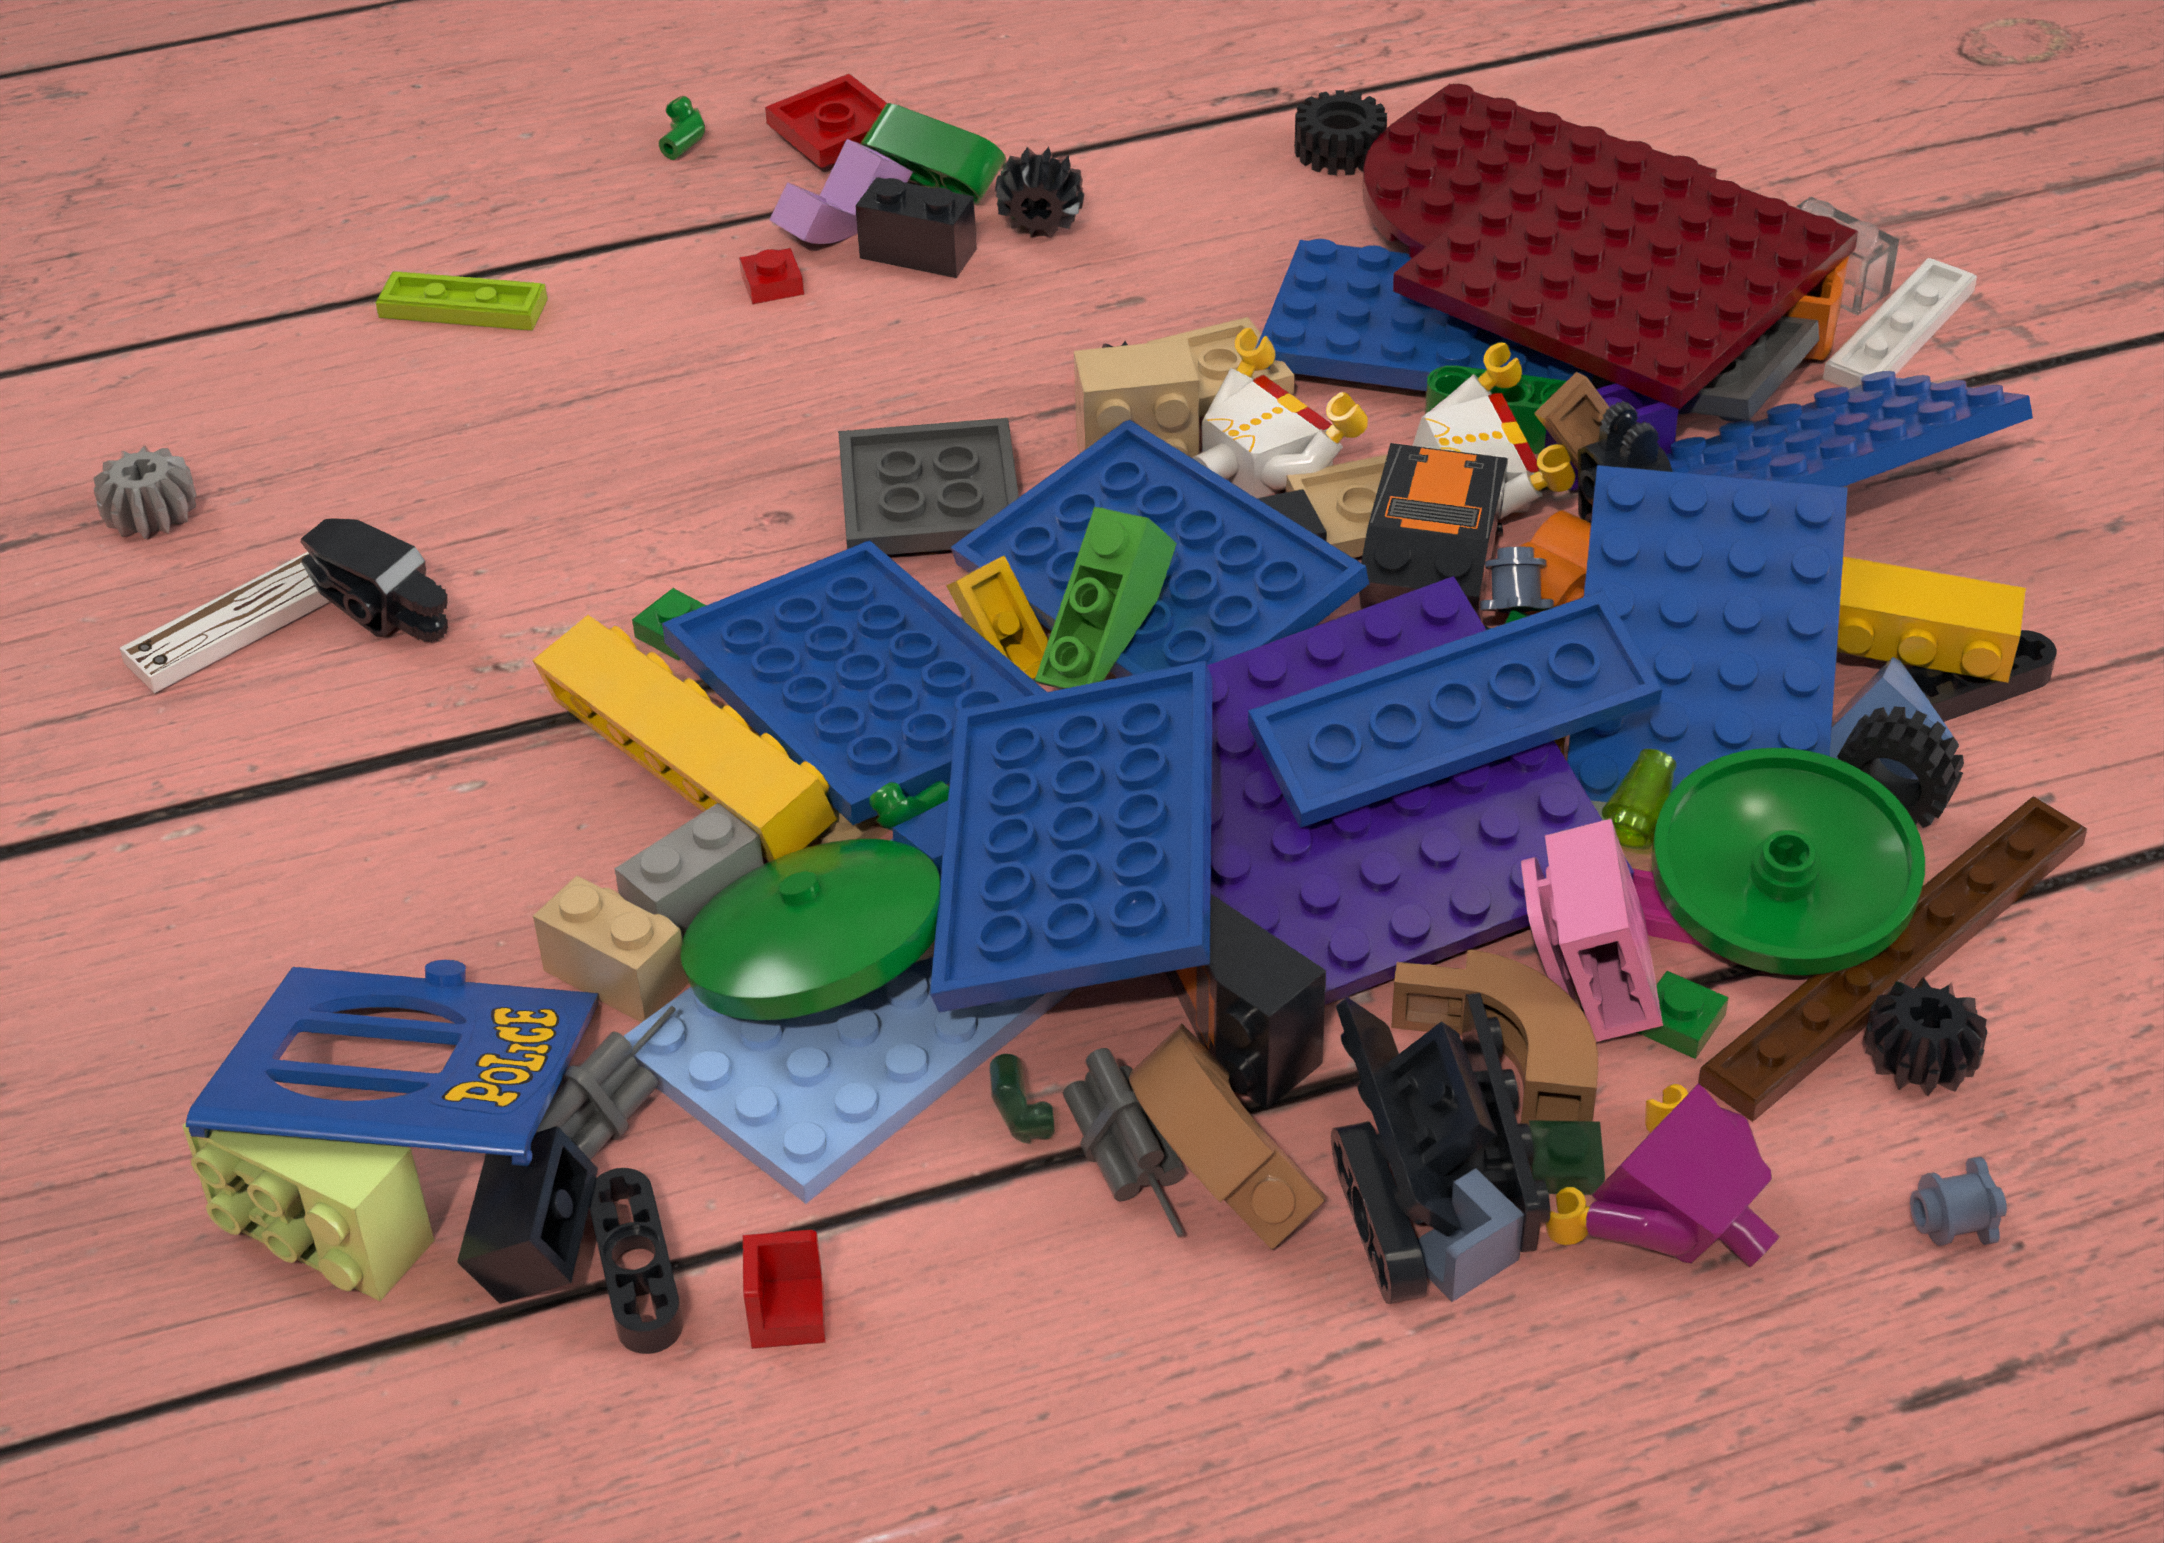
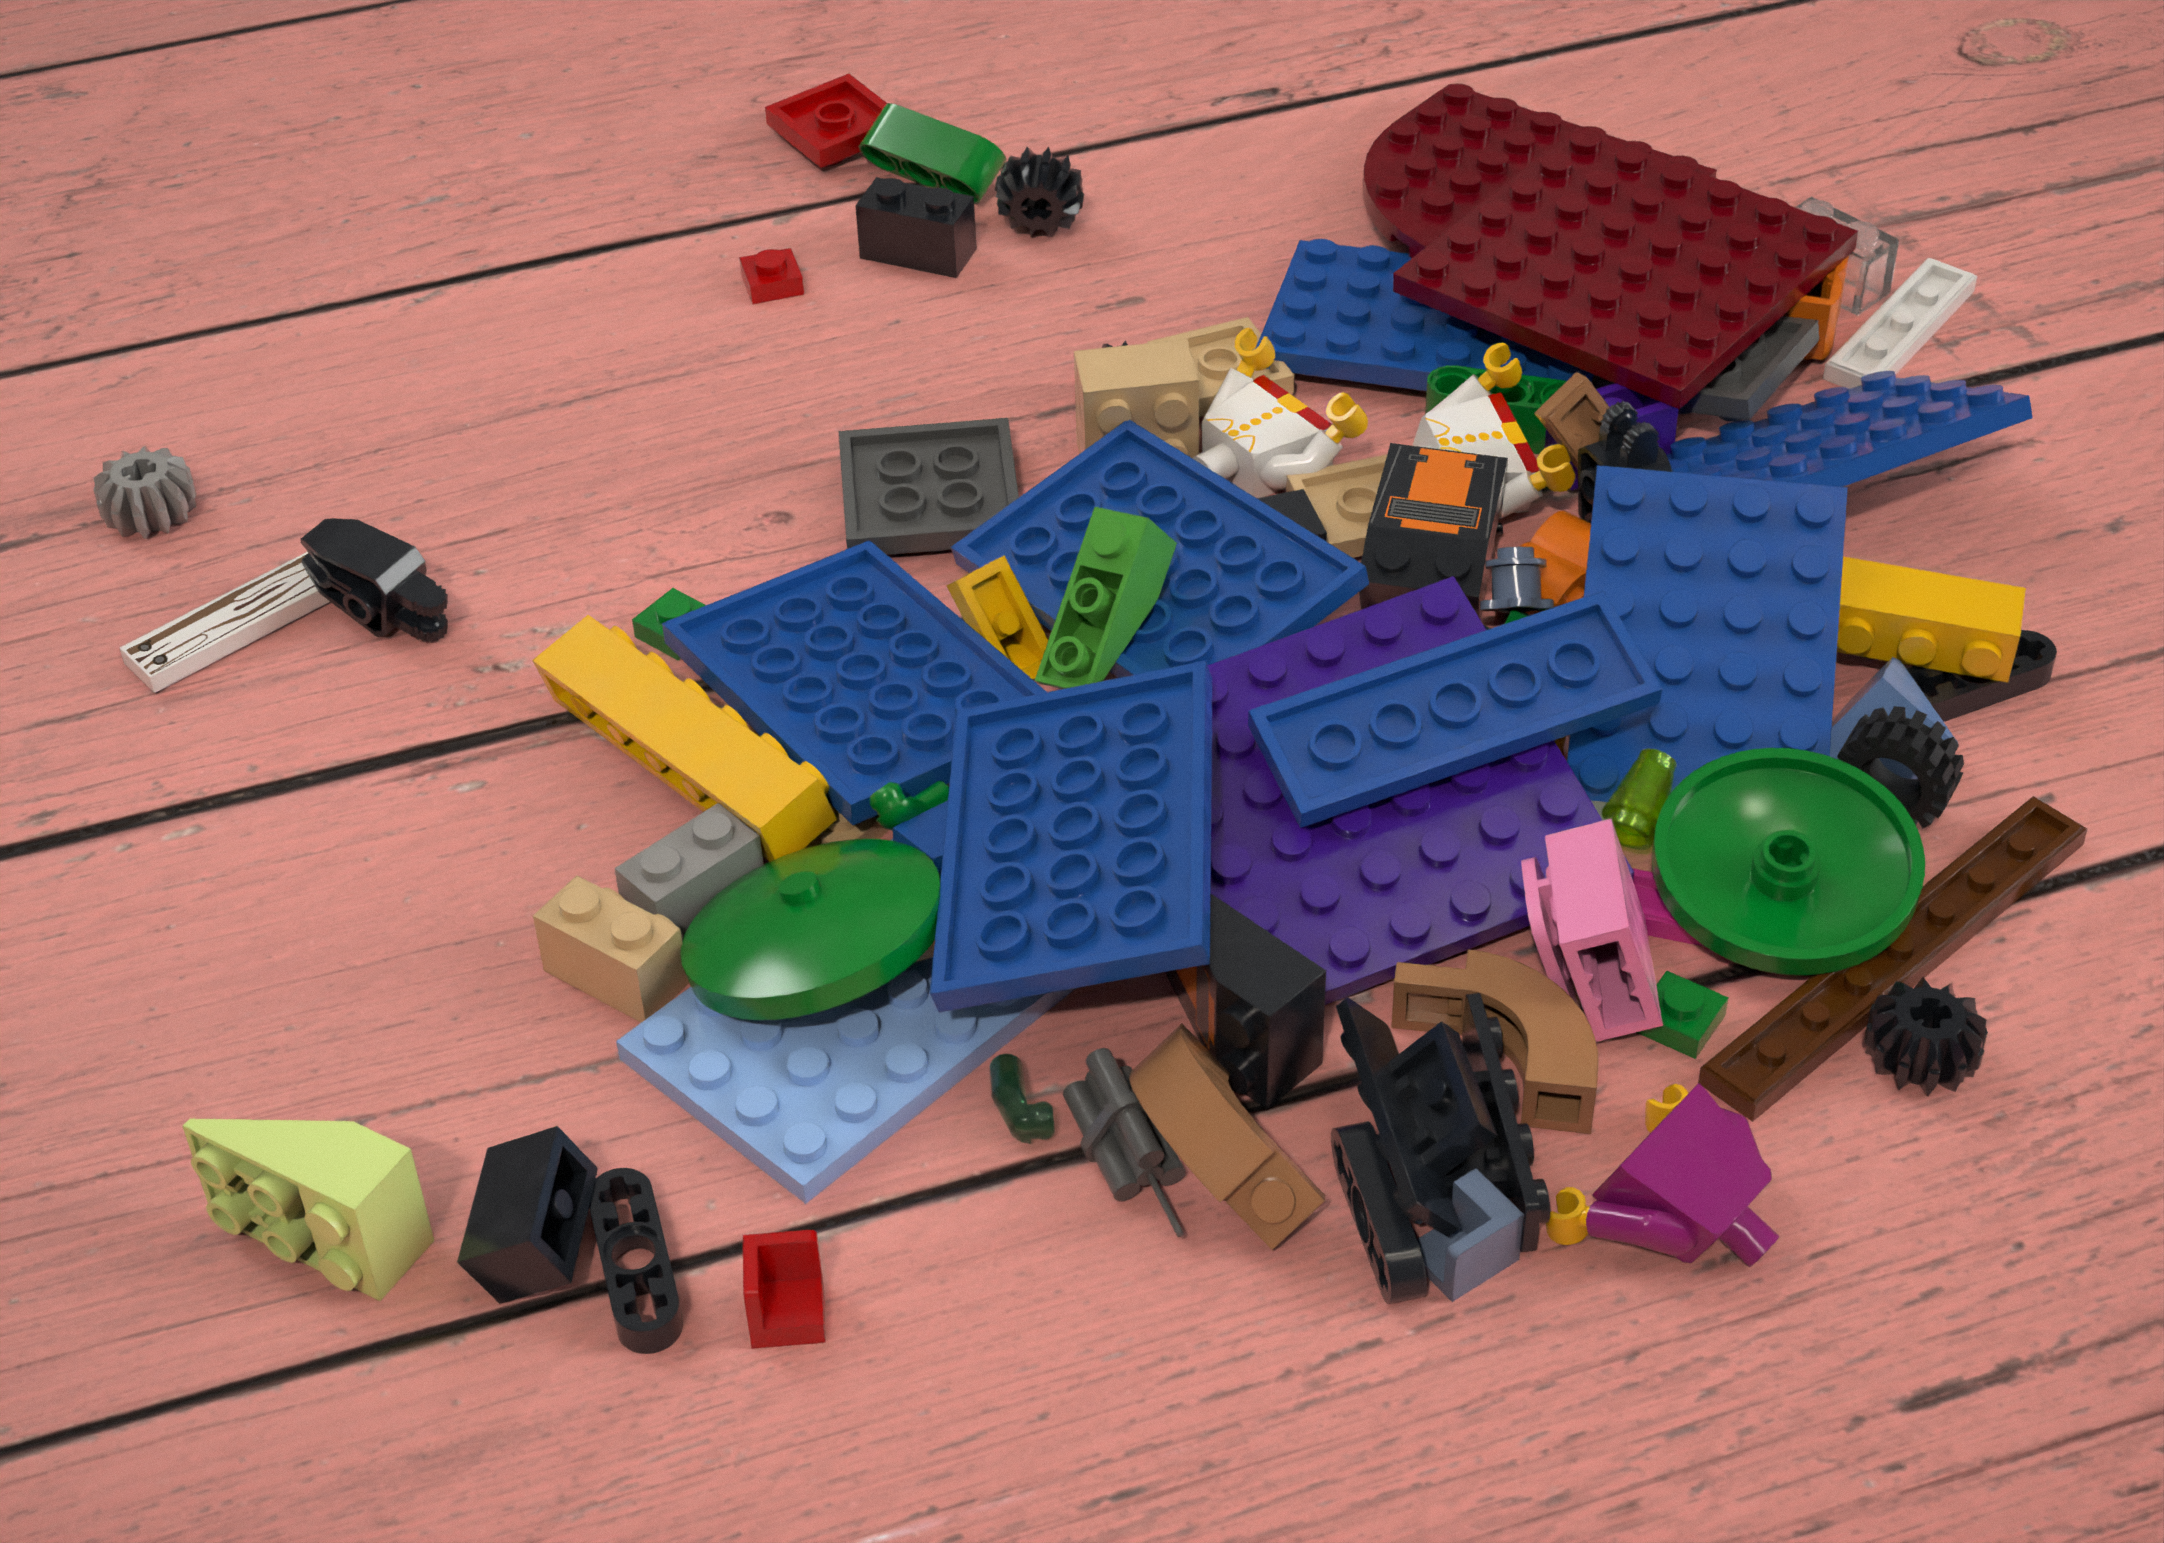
(462, 300): lime tile -> none
(485, 1099): blue door -> none
(602, 1092): dark grey piece -> none
(686, 128): green arm -> none
(833, 213): lavender brick -> none
(1337, 131): black tyre -> none
(1568, 1154): clear green plate -> none
(1959, 1205): sand blue brick -> none

